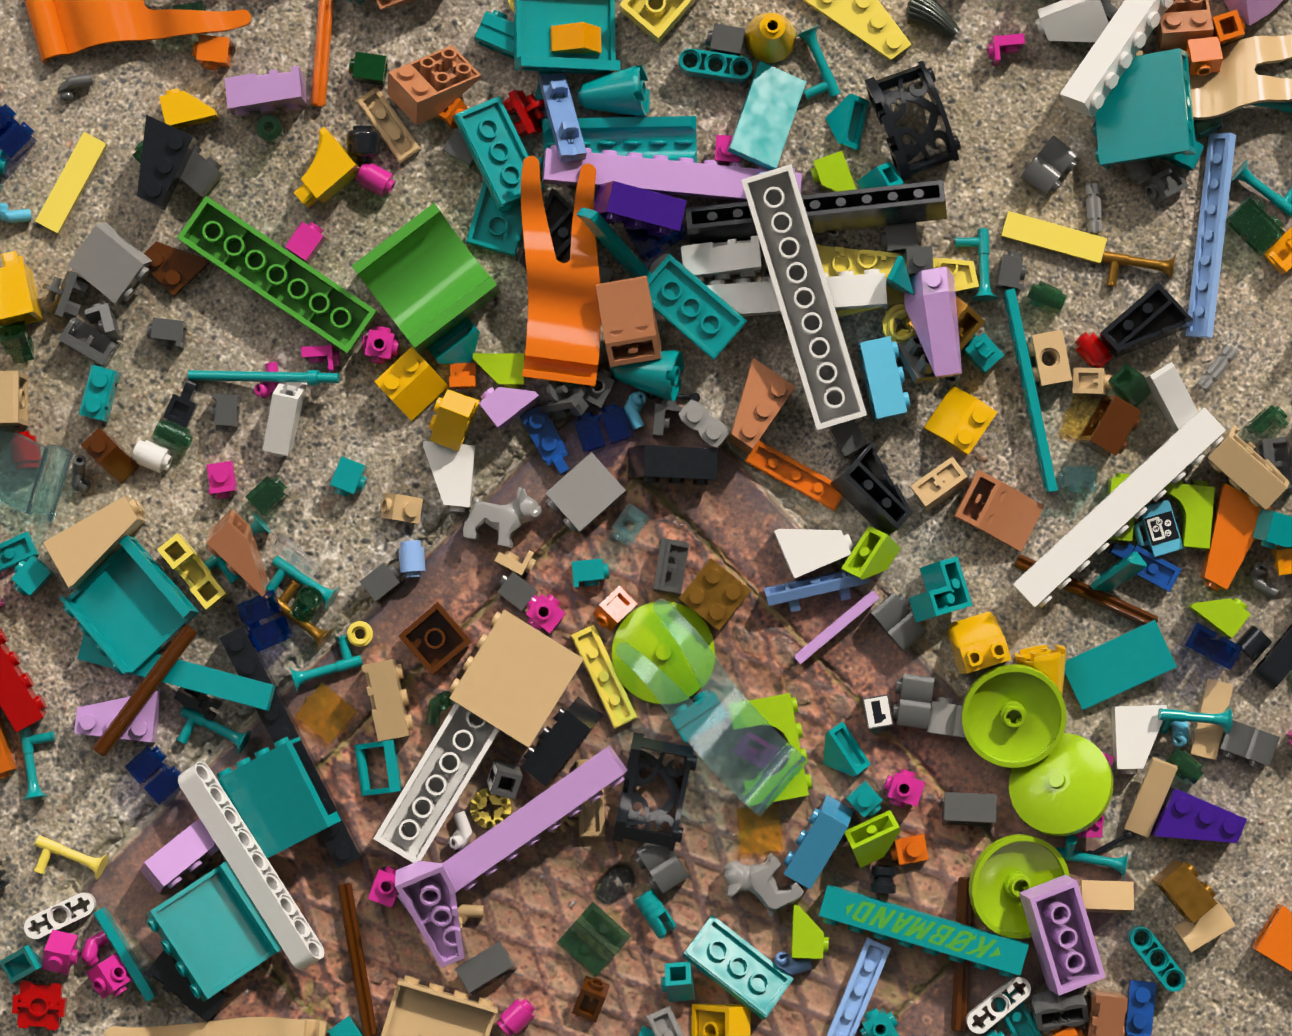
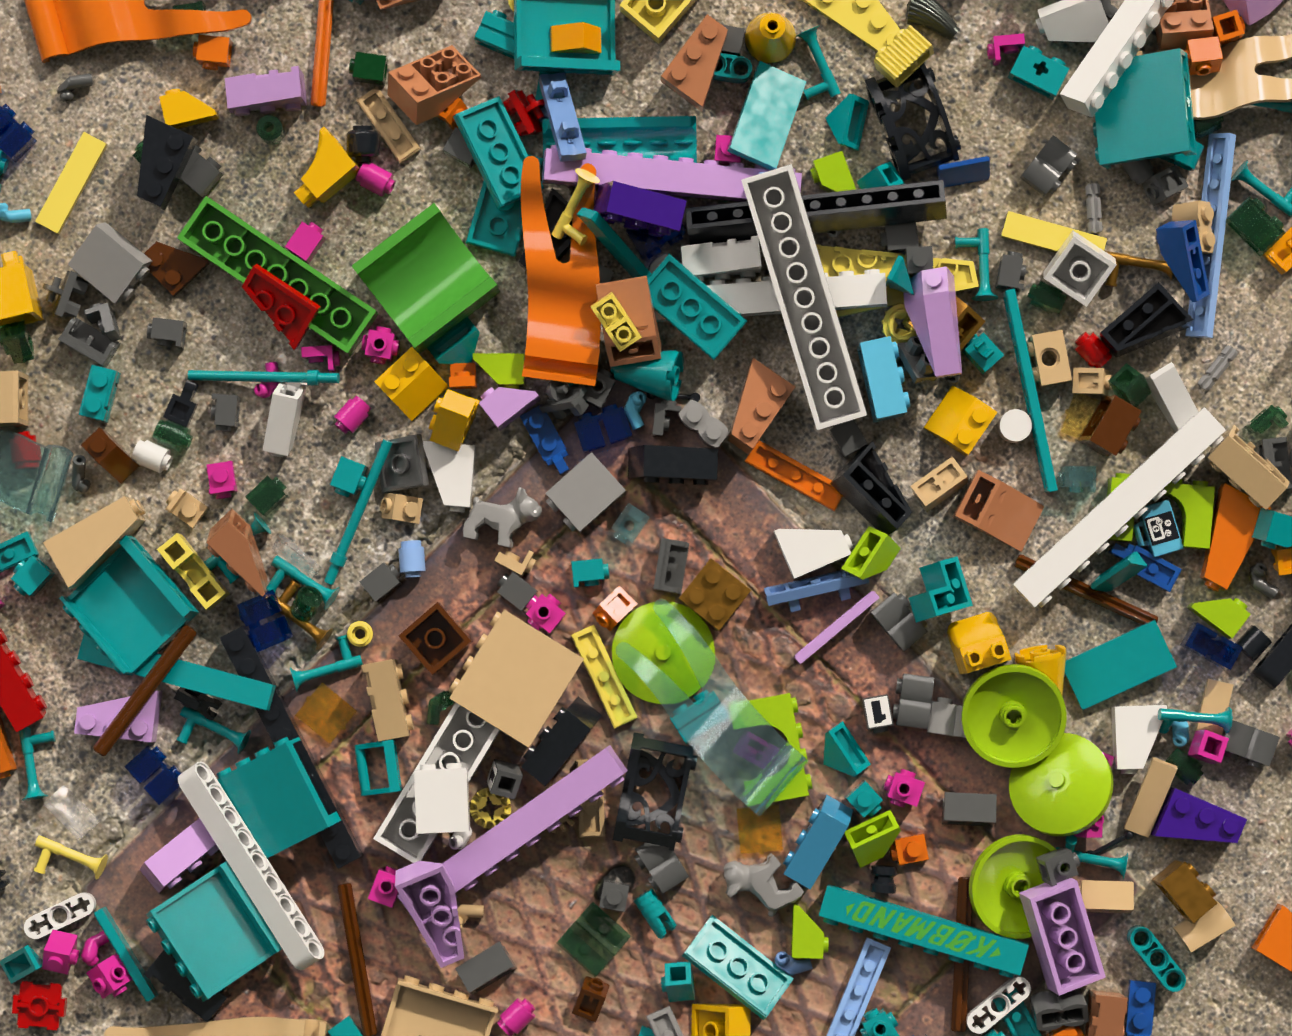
(71, 812): none -> clear slope
(186, 507): none -> tan bracket
(282, 303): none -> red wing
(339, 557): none -> teal bar
(352, 415): none -> dark pink brick
(404, 465): none -> flat silver plate
(442, 799): none -> white brick
(563, 225): none -> light yellow piece
(614, 895): none -> dark grey brick
(616, 321): none -> light yellow slope
(618, 92): teal cone -> none
(696, 62): none -> nougat wedge
(903, 55): none -> light yellow brick
(964, 171): none -> blue slope
(1014, 426): none -> white piece
(1025, 72): none -> teal brick
(1050, 865): none -> dark grey brick
(1079, 268): none -> white brick
(1182, 252): none -> blue slope
(1203, 214): none -> tan brick
(1208, 746): none -> dark pink brick

